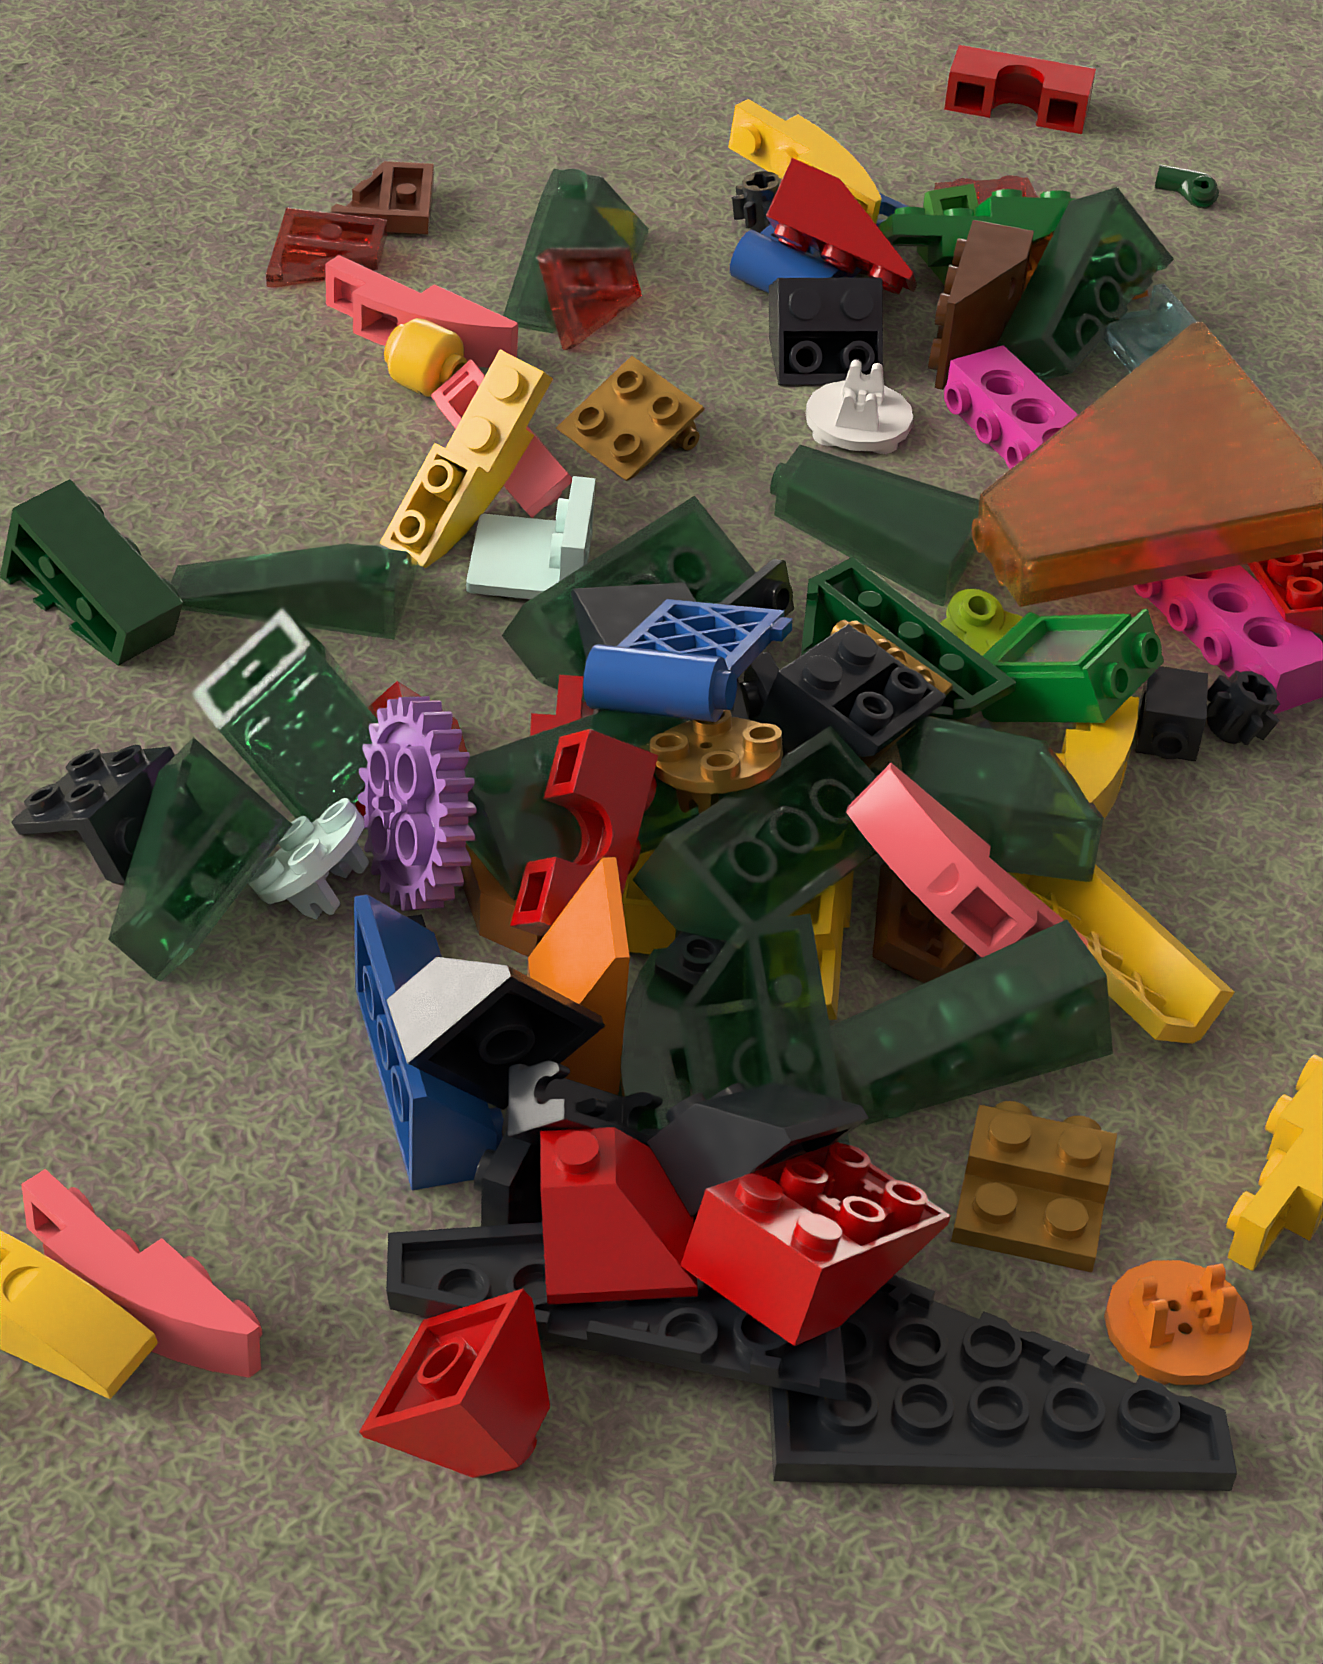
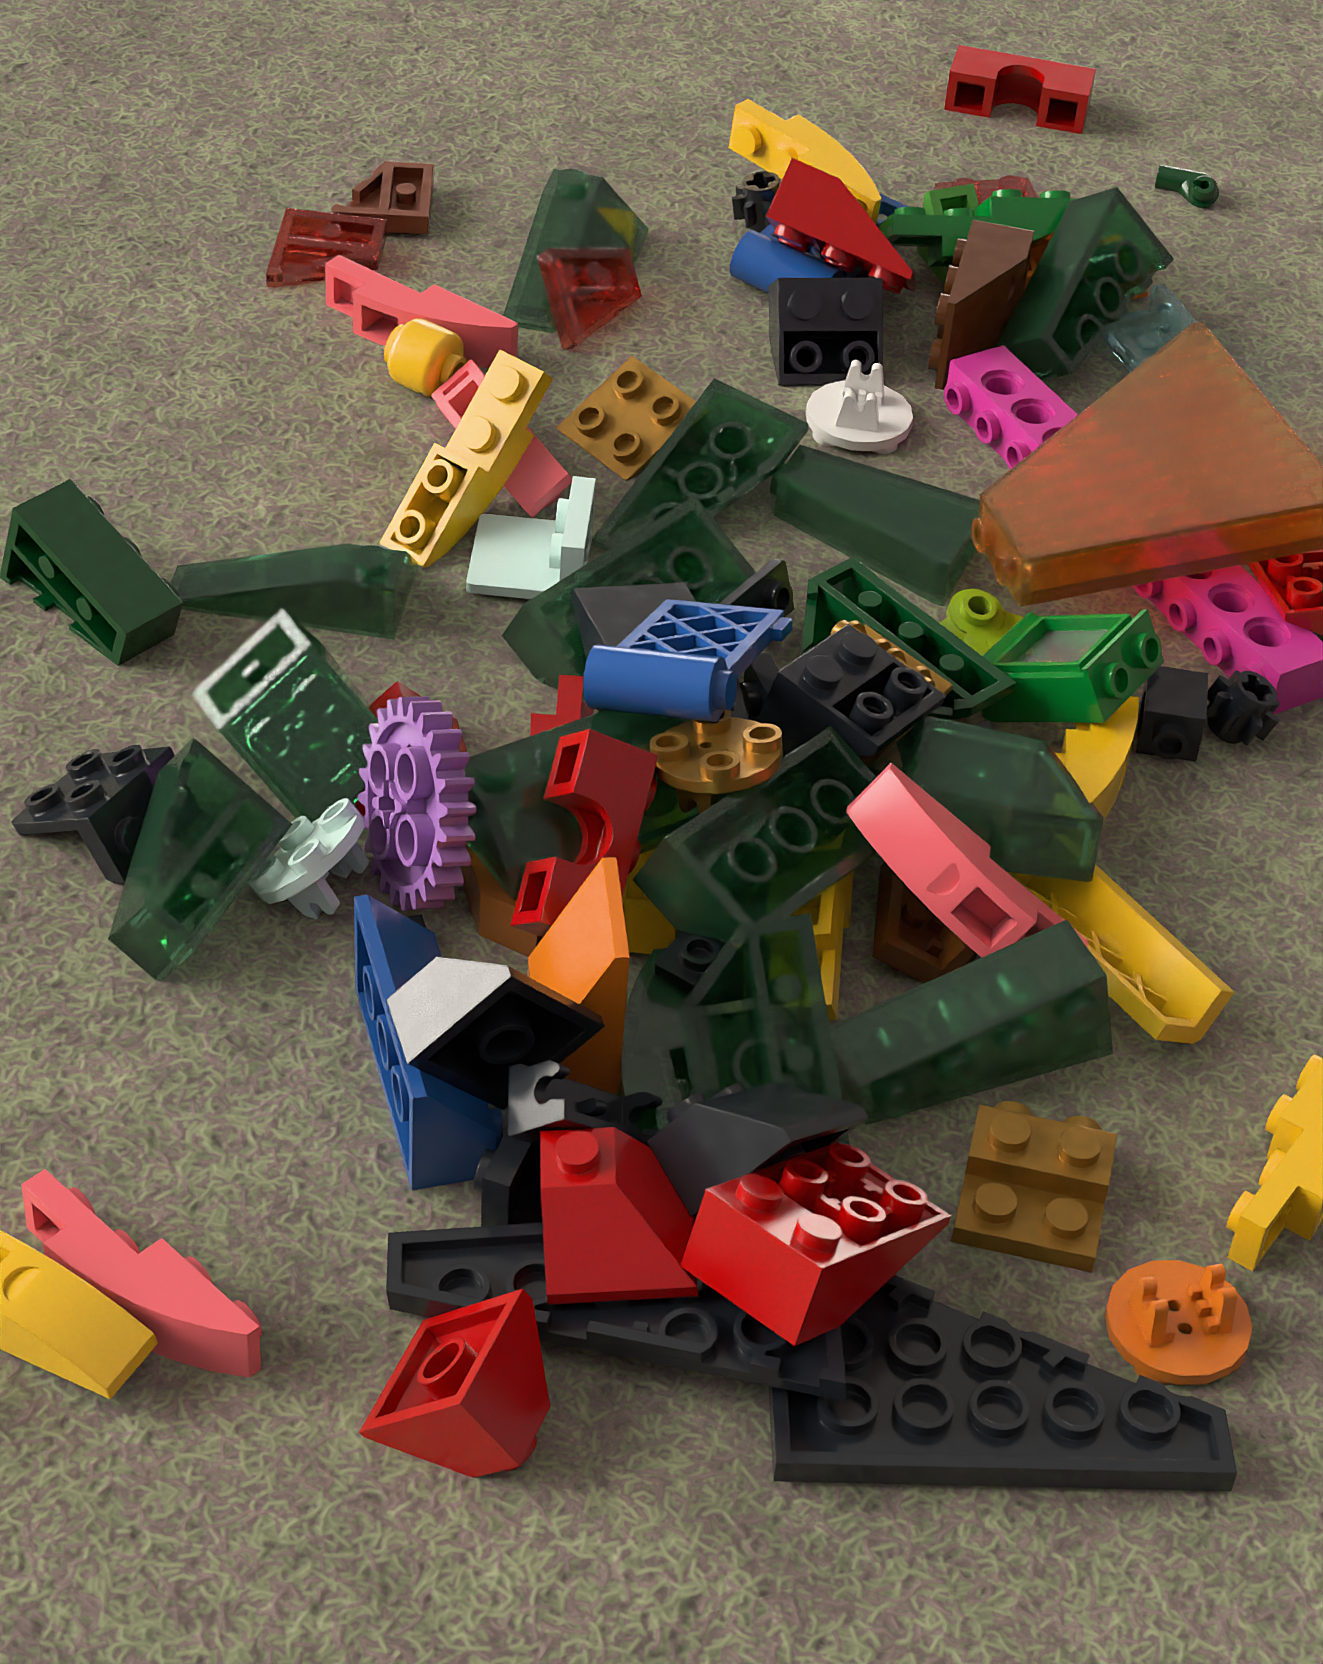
(714, 453): none -> clear green wedge

